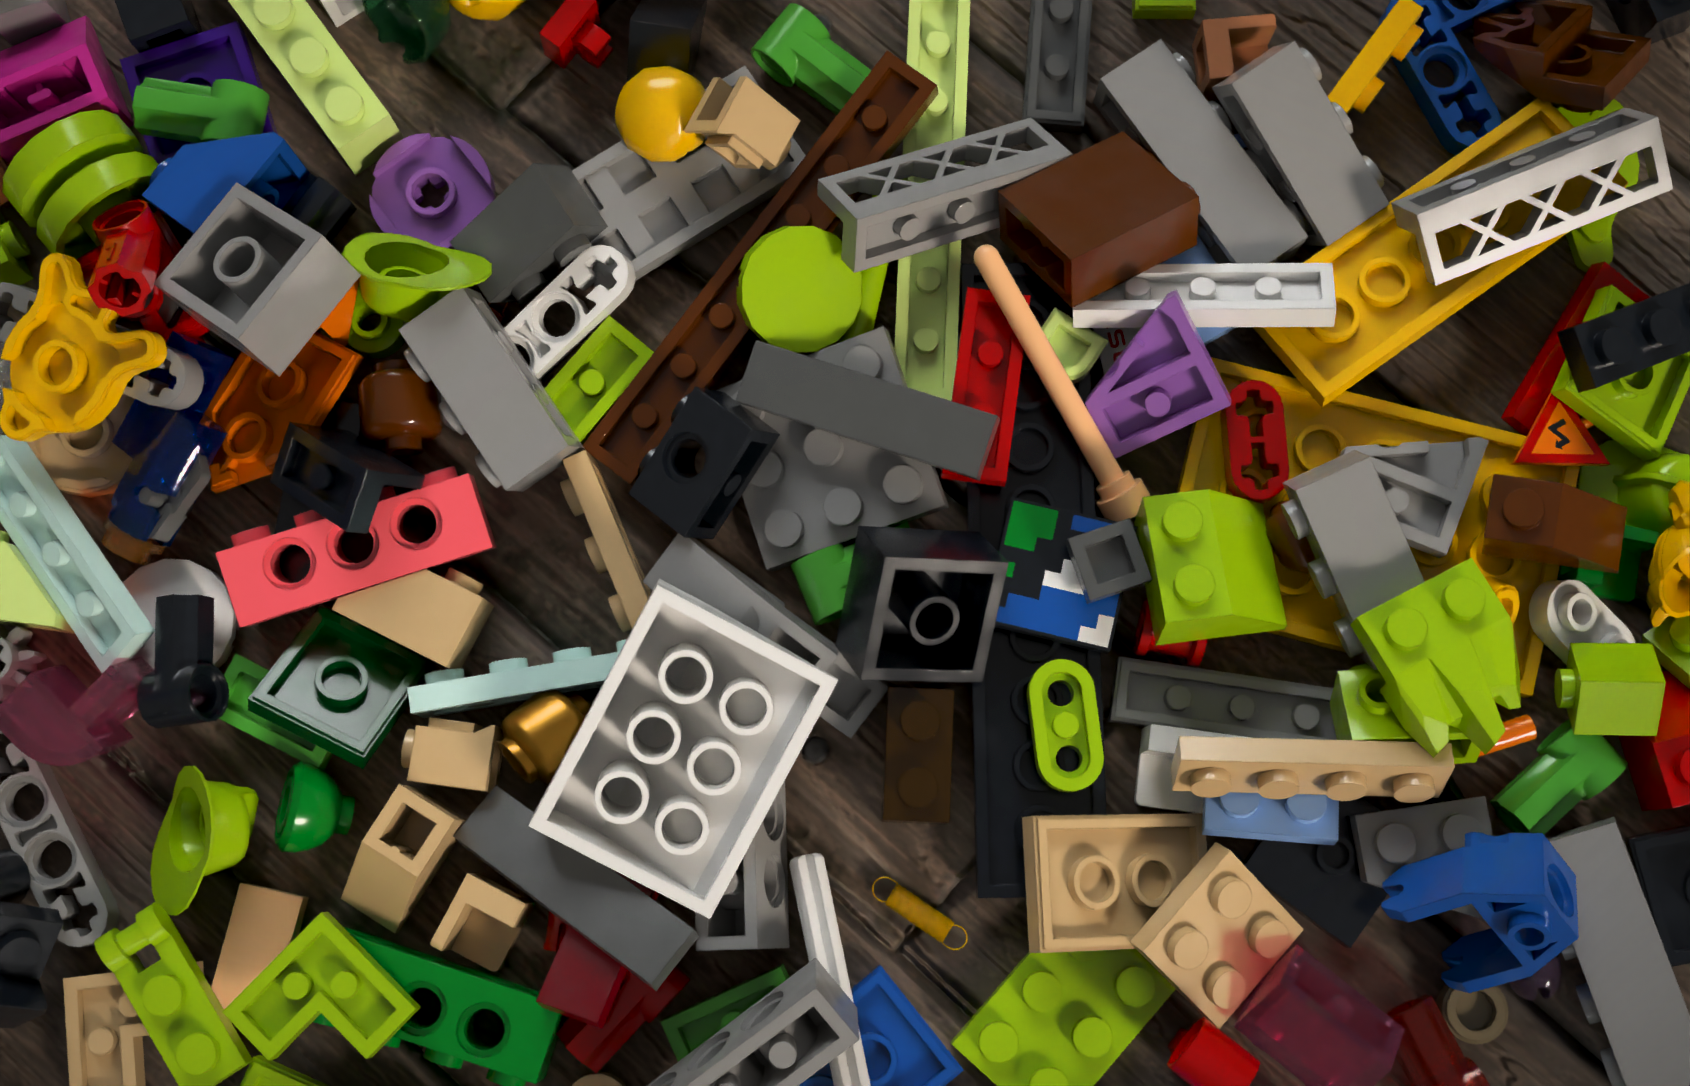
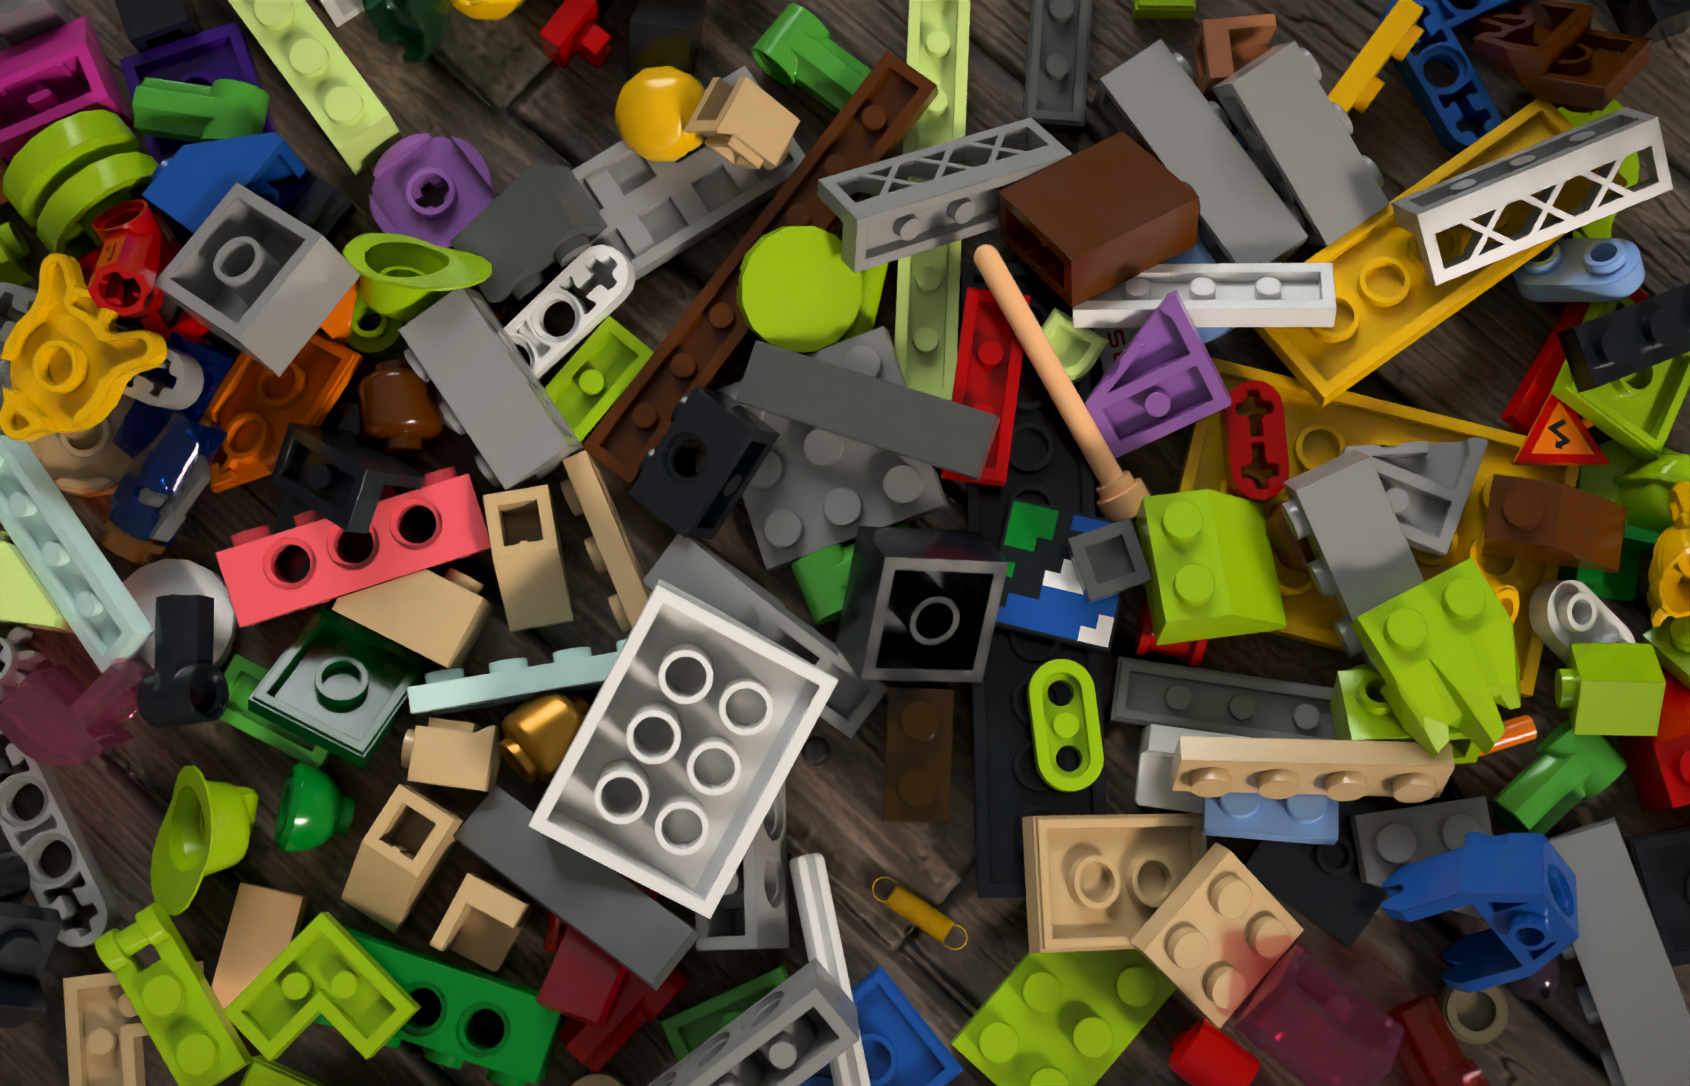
(528, 557): none -> tan slope
(1582, 271): none -> light blue plate

